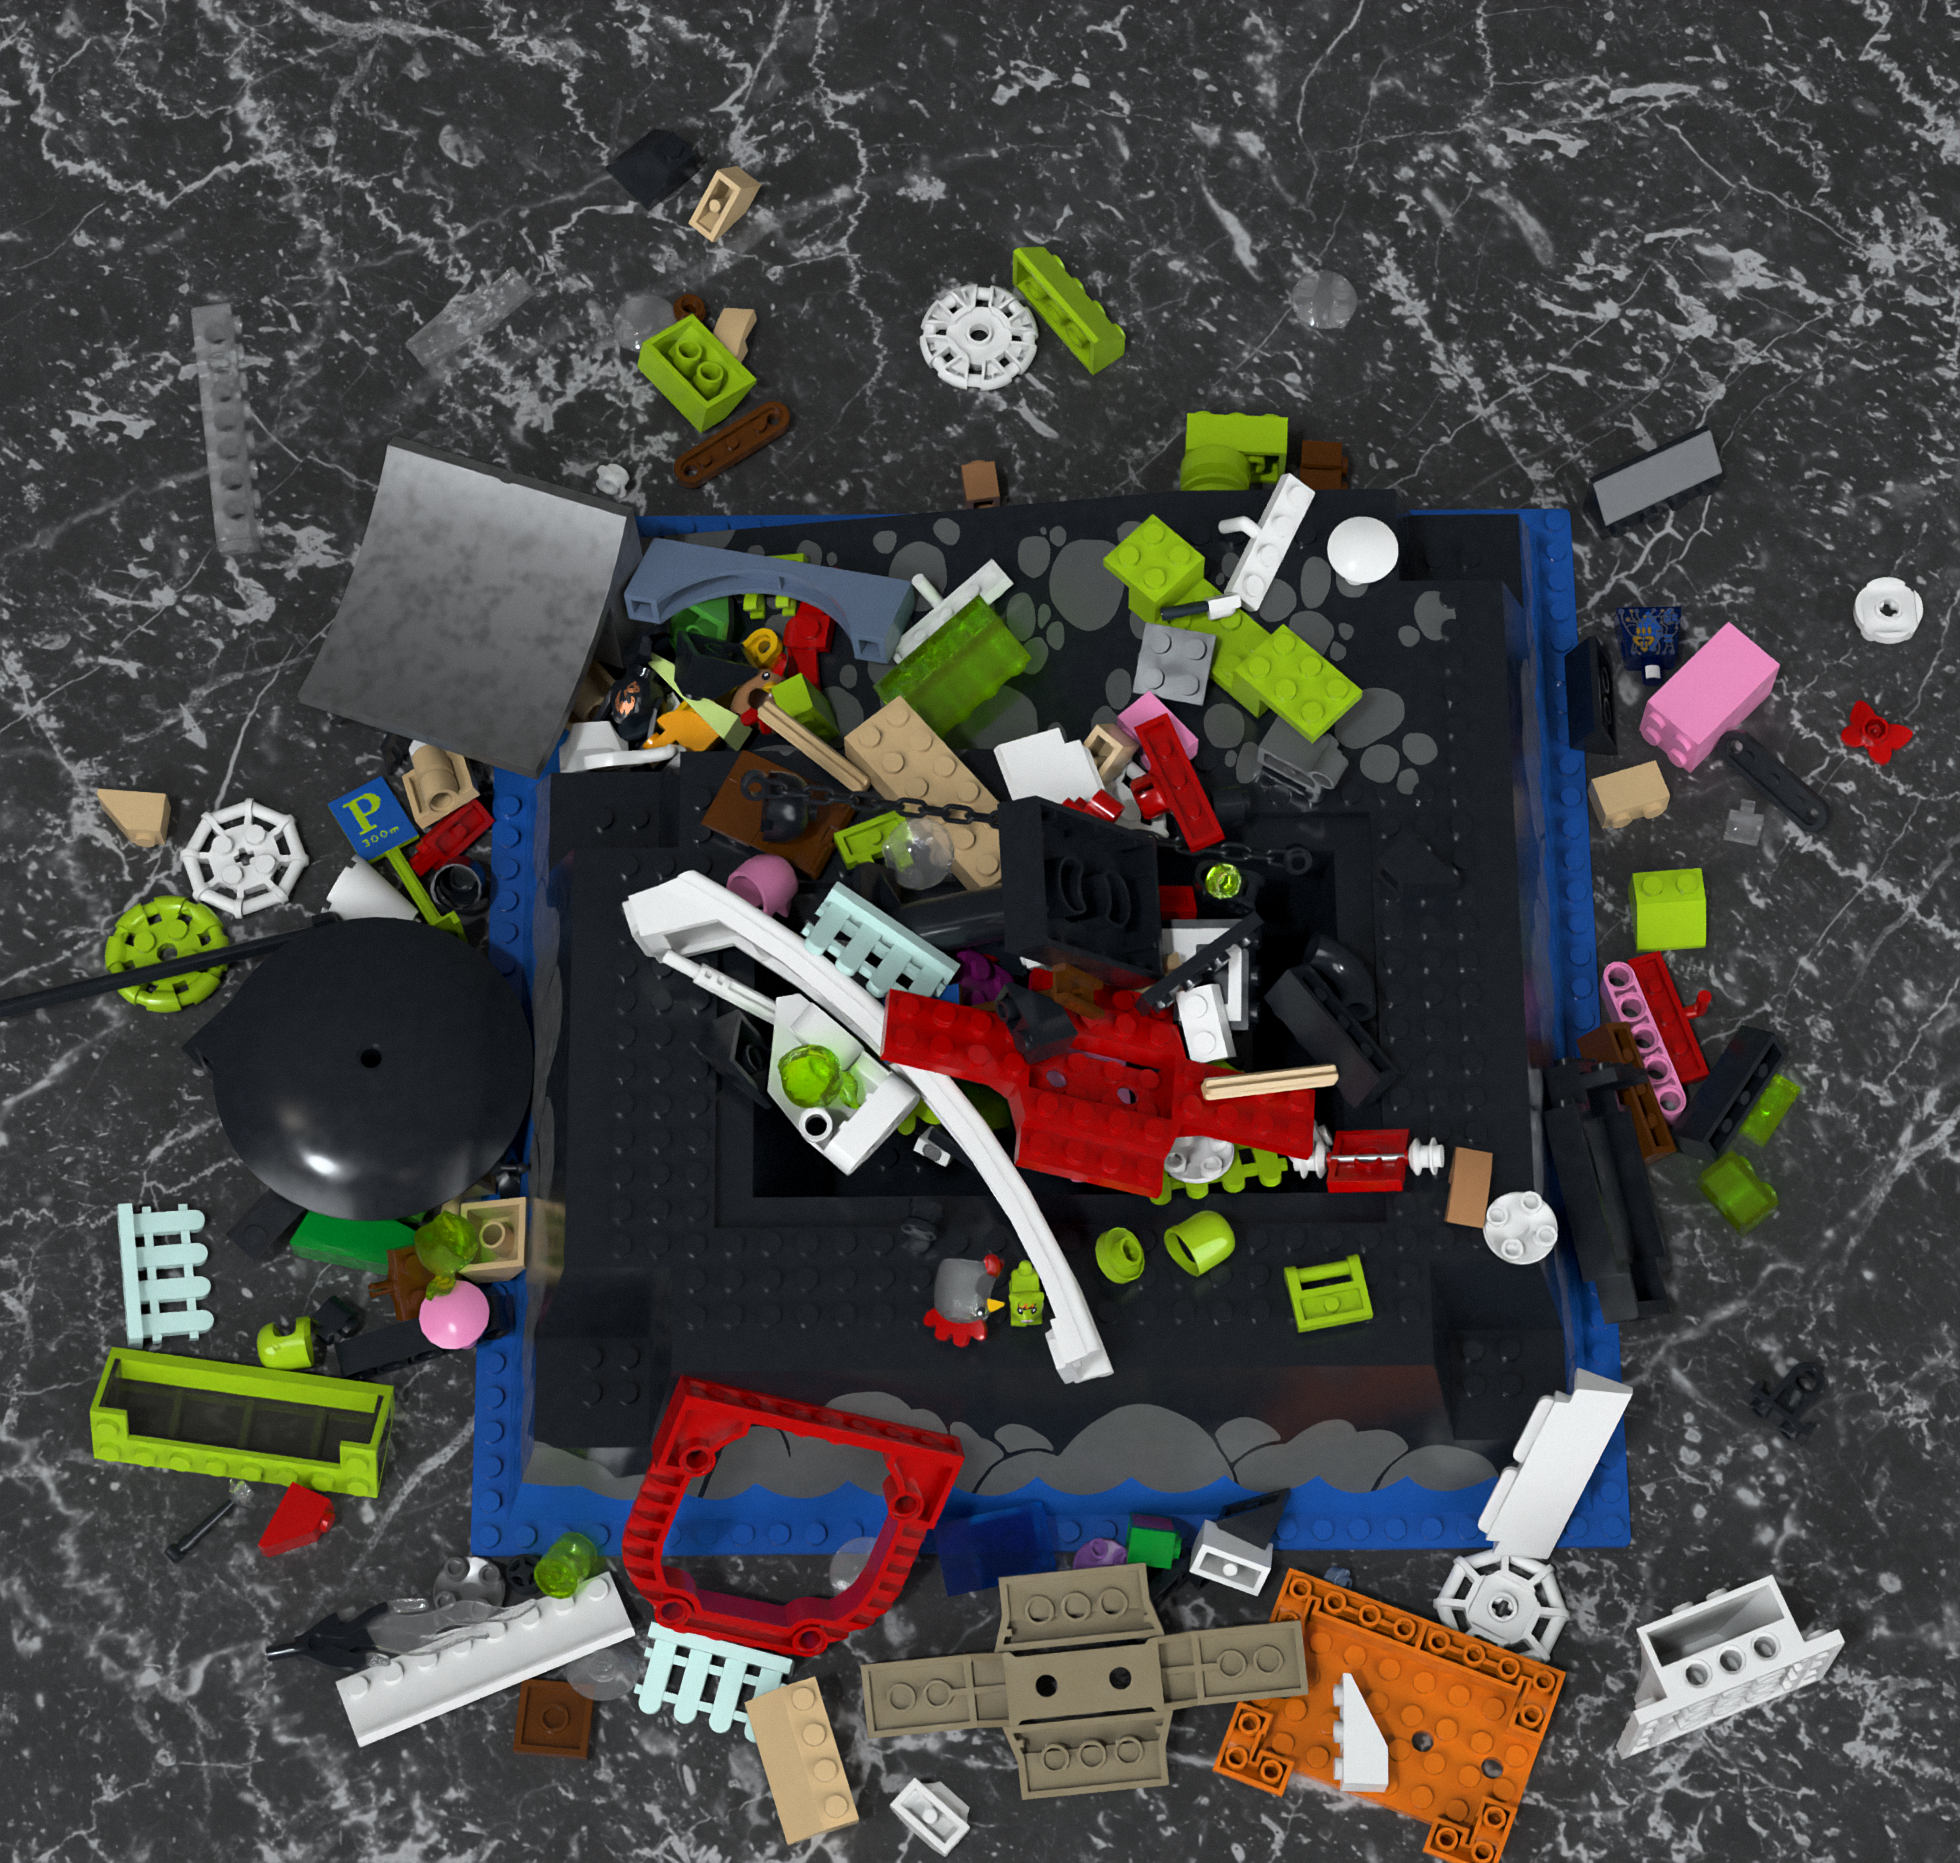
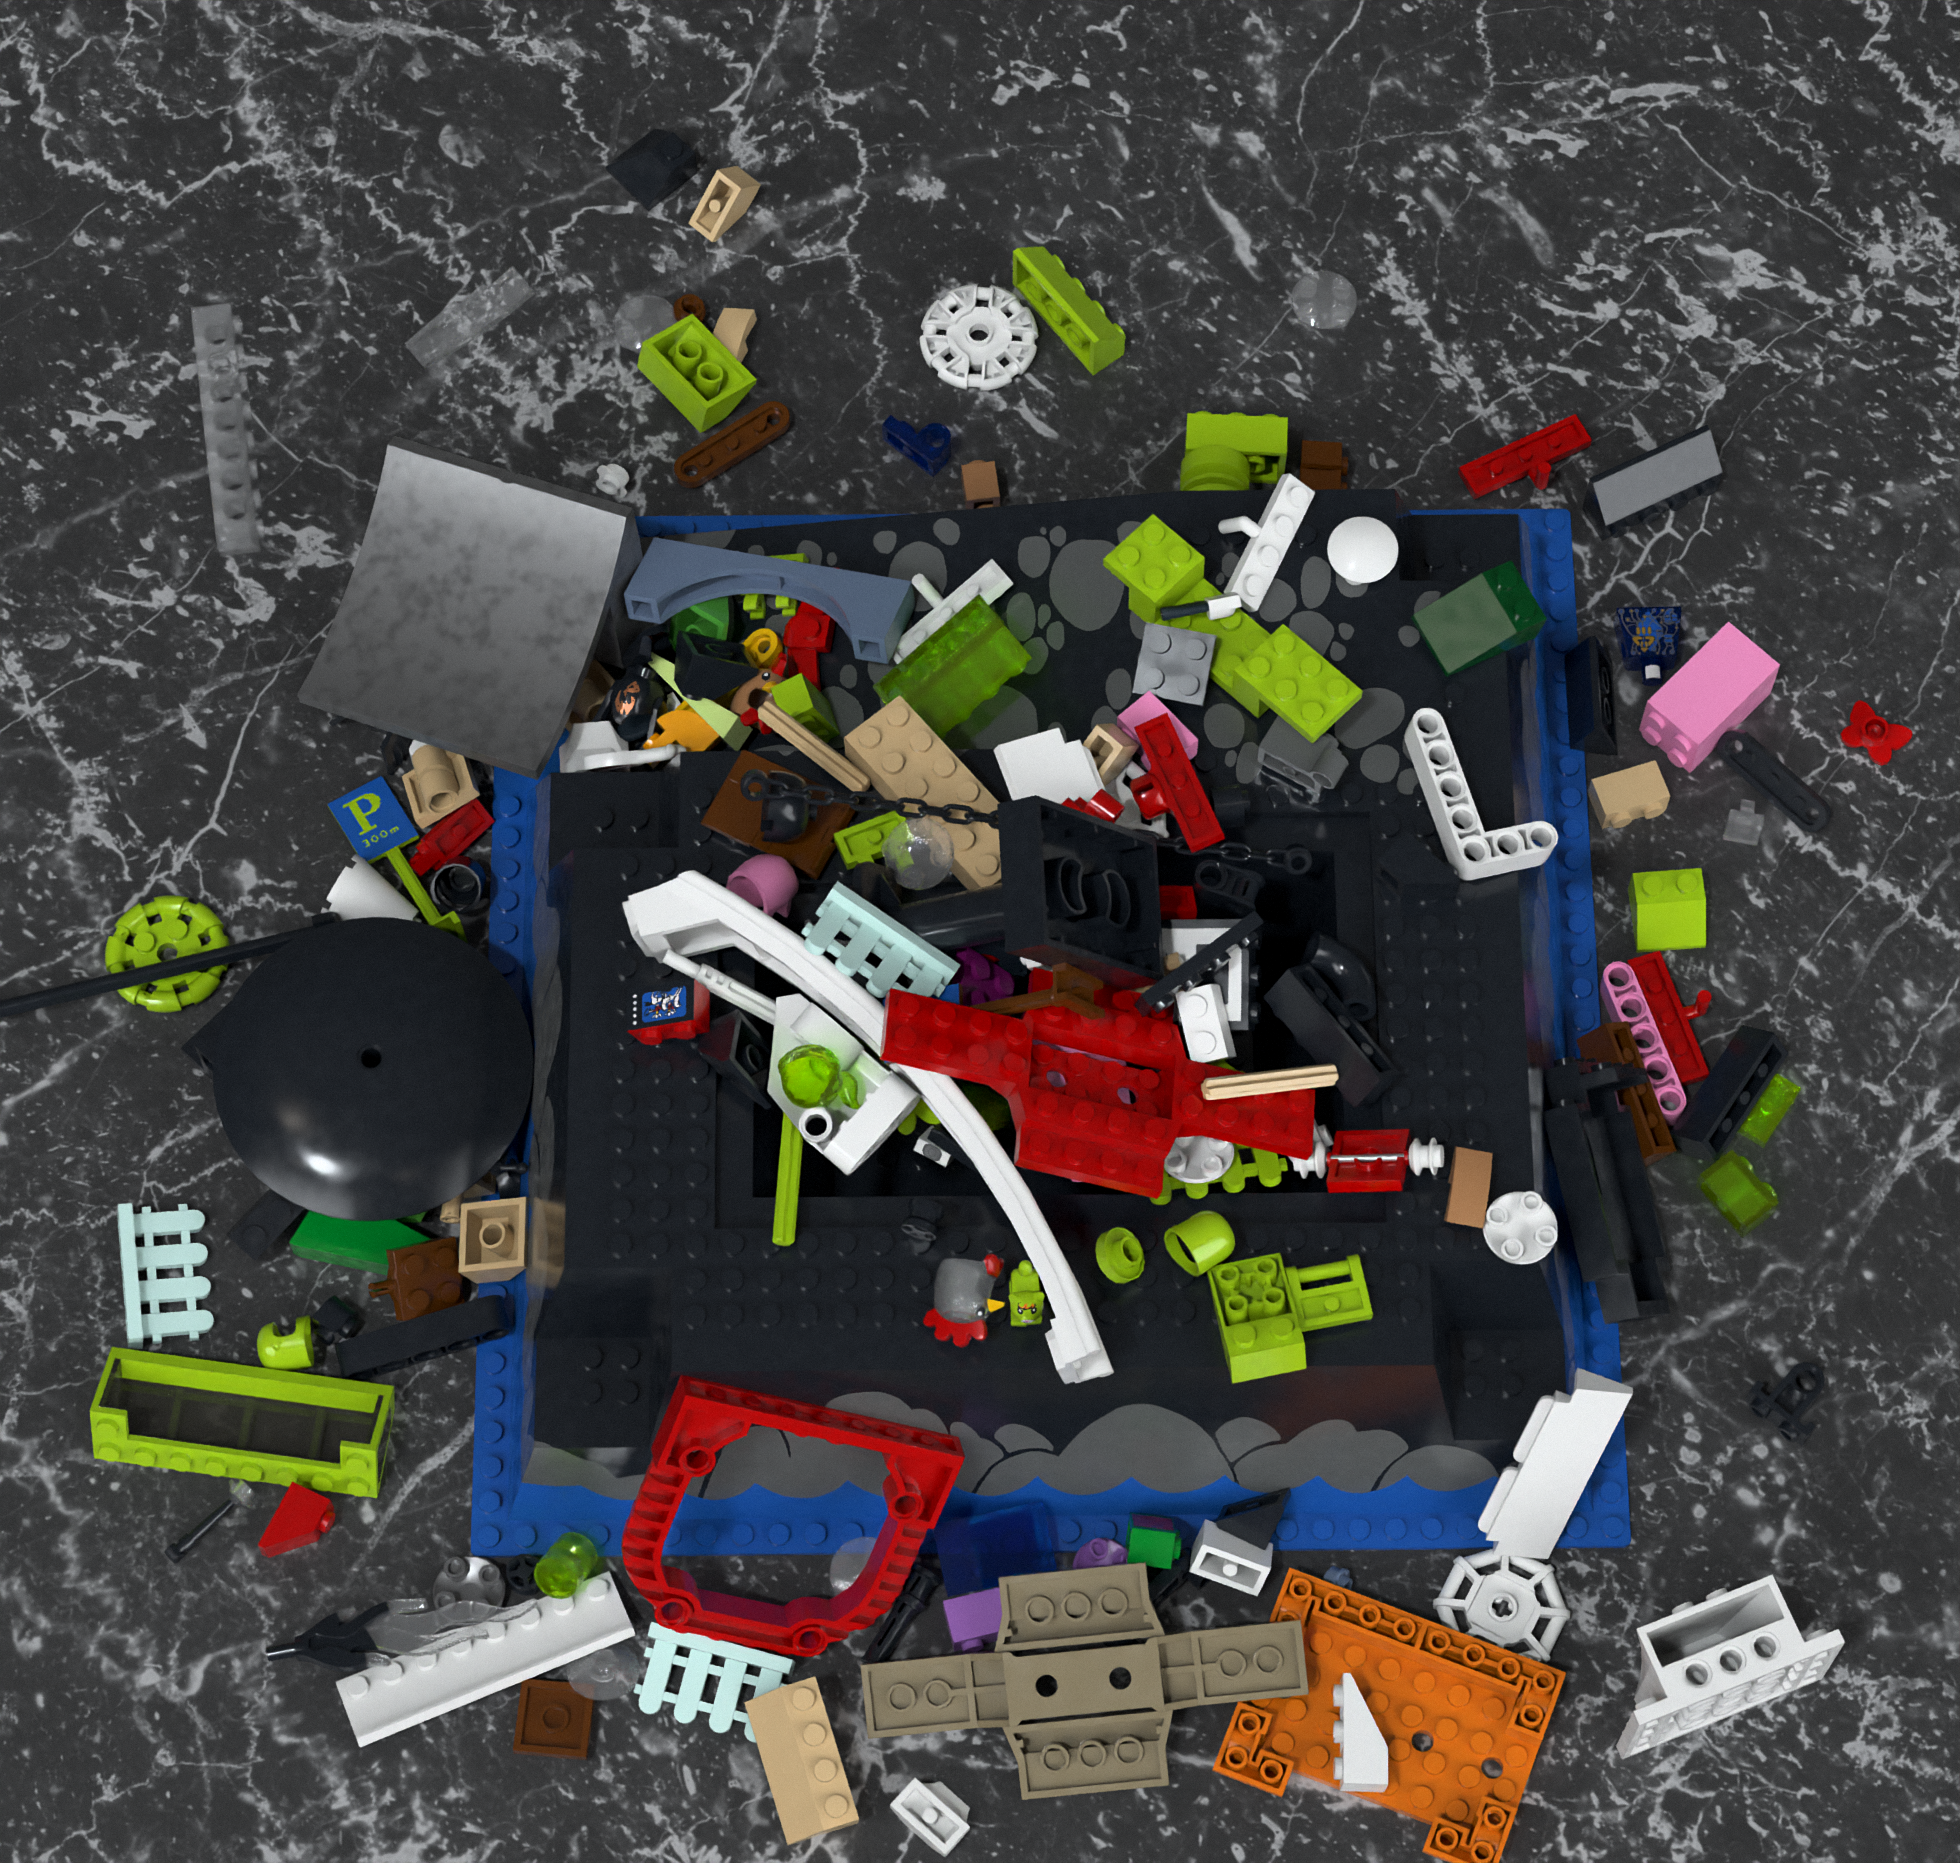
(138, 815): tan slope -> none
(250, 840): white plate -> none
(445, 1249): clear neon green hair -> none
(457, 1318): bright pink dish -> none
(668, 1011): none -> brick
(787, 1184): none -> lime axle
(907, 1605): none -> black pin
(916, 446): none -> clear blue plate
(973, 1619): none -> medium lavender brick
(1035, 1022): black slope -> none
(1230, 884): clear neon green plate -> none
(1257, 1318): none -> lime slope
(1461, 809): none -> white beam
(1480, 619): none -> dark green slope
(1525, 457): none -> red plate
(1882, 628): white plate -> none

